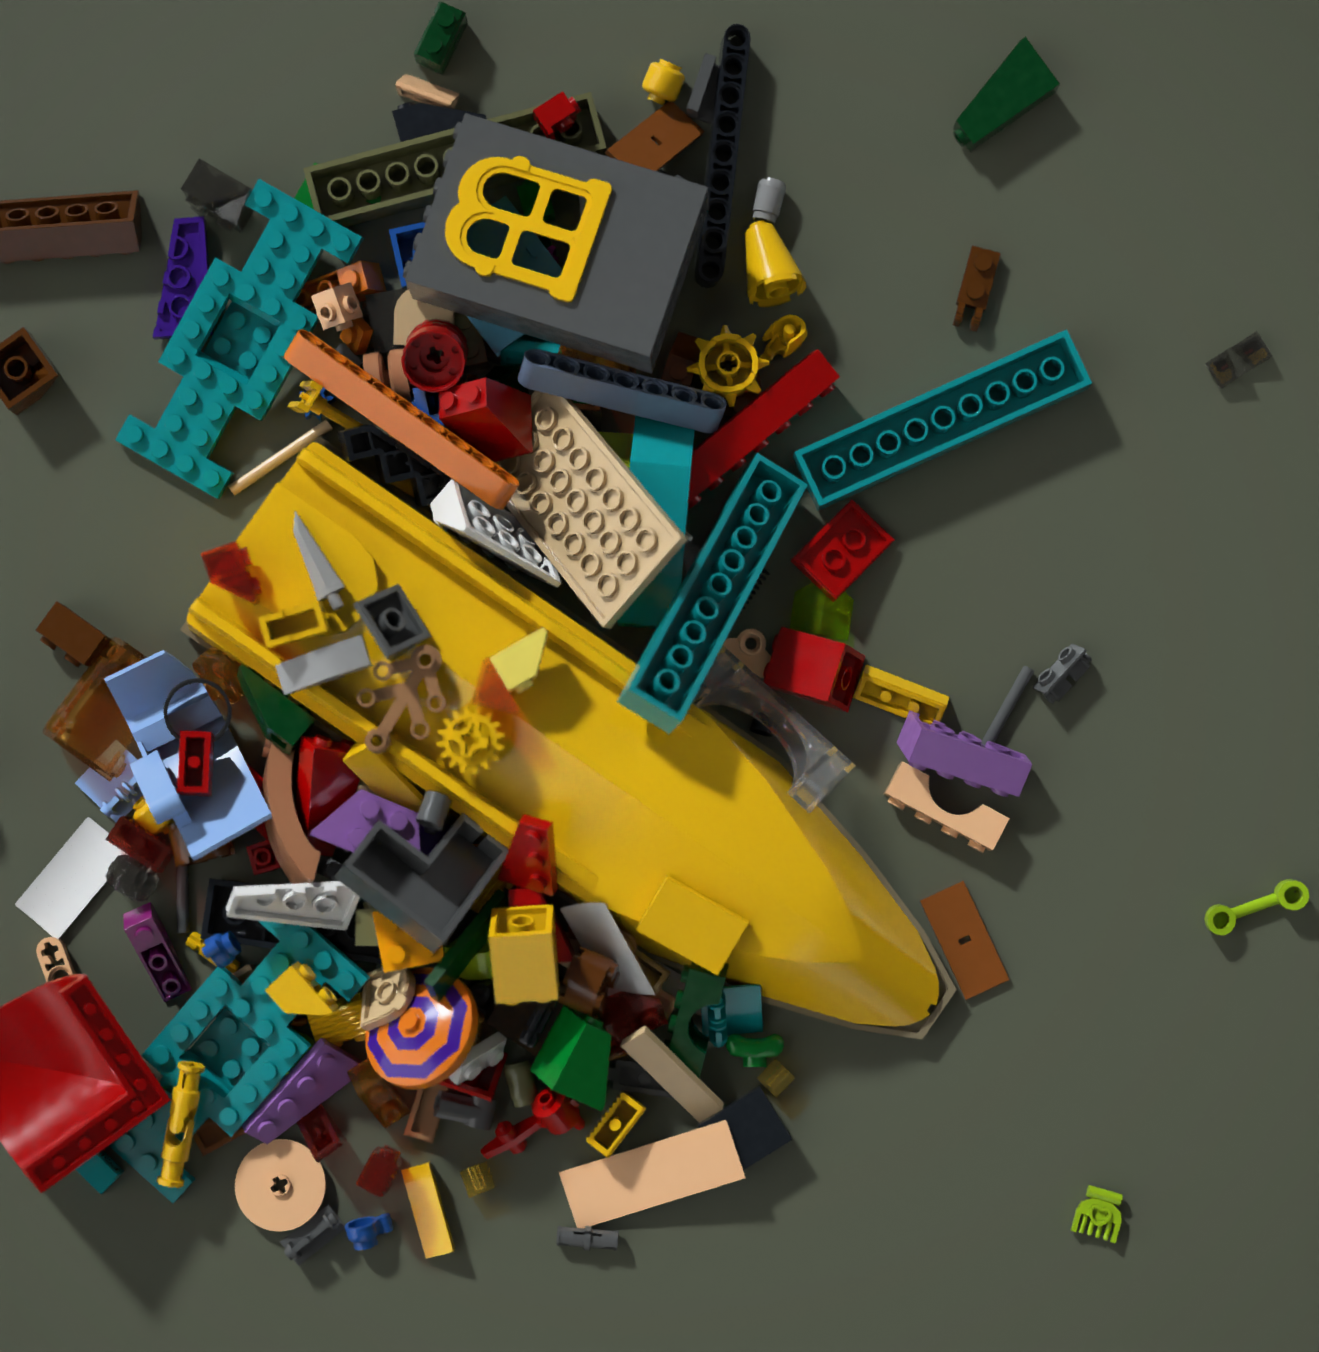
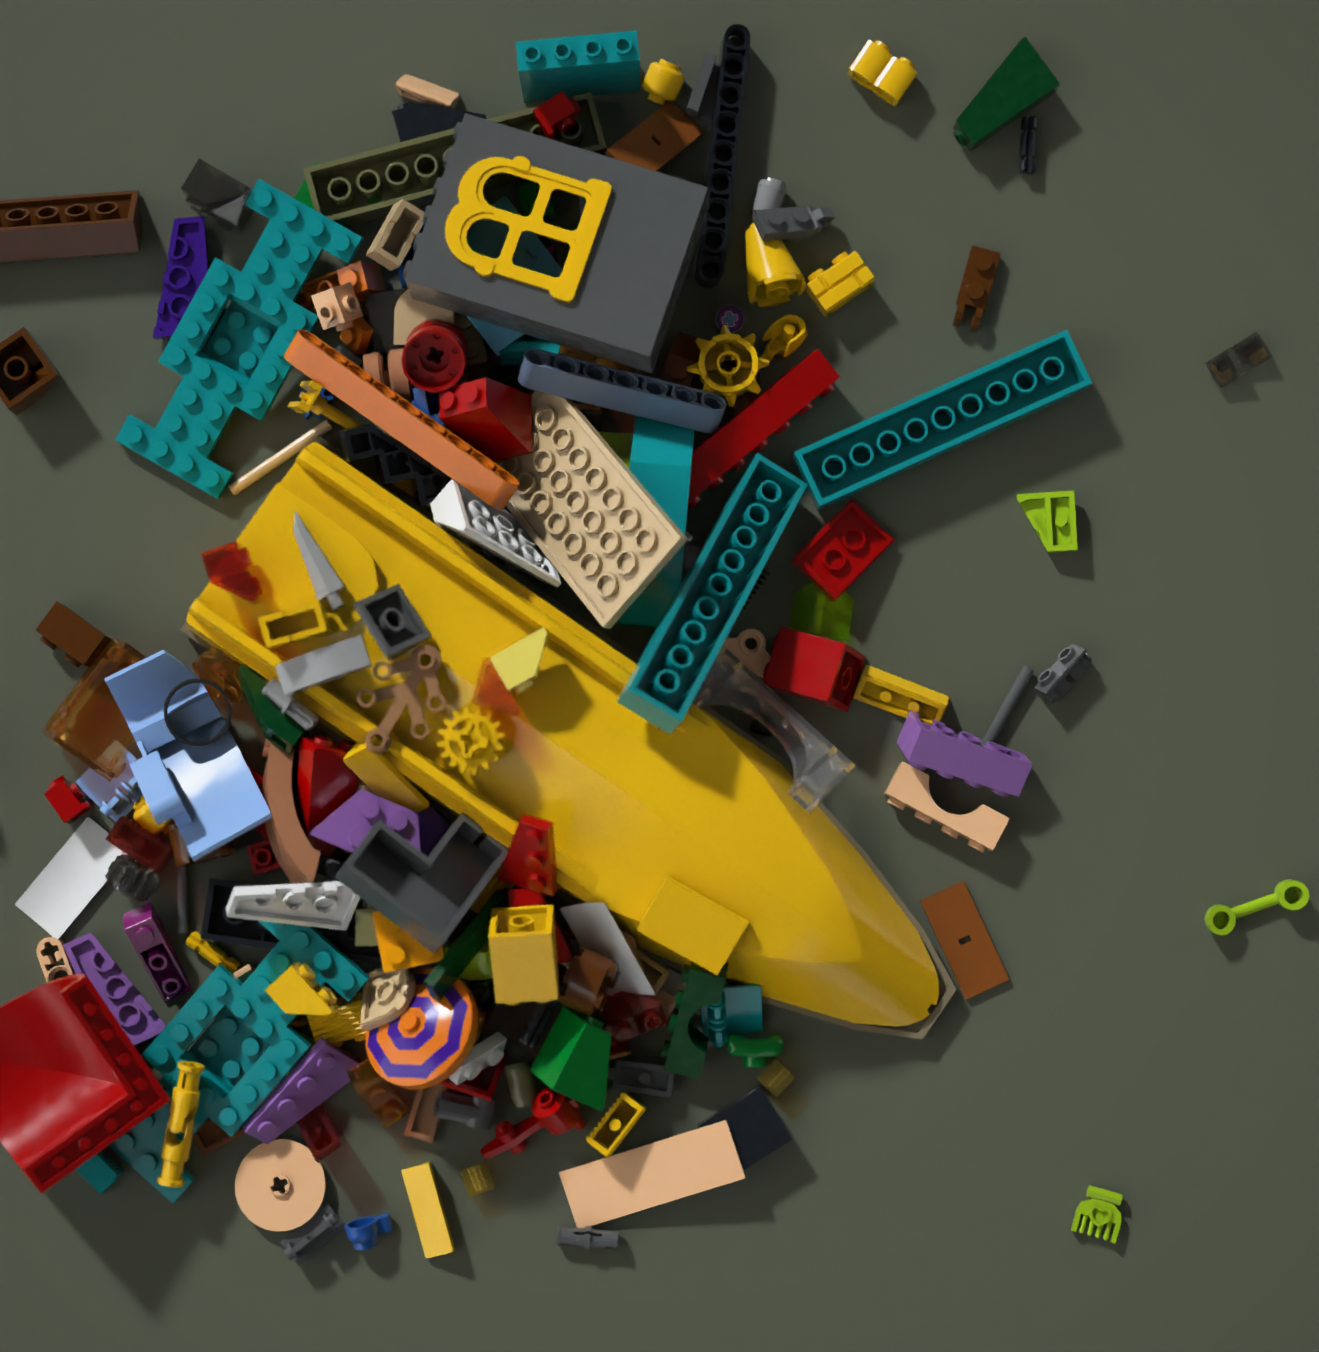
(67, 799): none -> red brick
(115, 988): none -> medium lavender wing
(195, 763): red brick -> none
(221, 949): blue piece -> none
(290, 704): none -> light grey axle
(380, 1170): clear red brick -> none
(396, 235): none -> tan brick
(434, 812): dark grey piece -> none
(441, 38): dark green brick -> none
(579, 65): none -> teal panel
(672, 1074): tan tile -> none
(731, 316): none -> tile
(791, 222): none -> dark grey hinge
(839, 283): none -> yellow brick
(882, 72): none -> yellow brick
(1028, 145): none -> black axle
(1052, 518): none -> lime wing

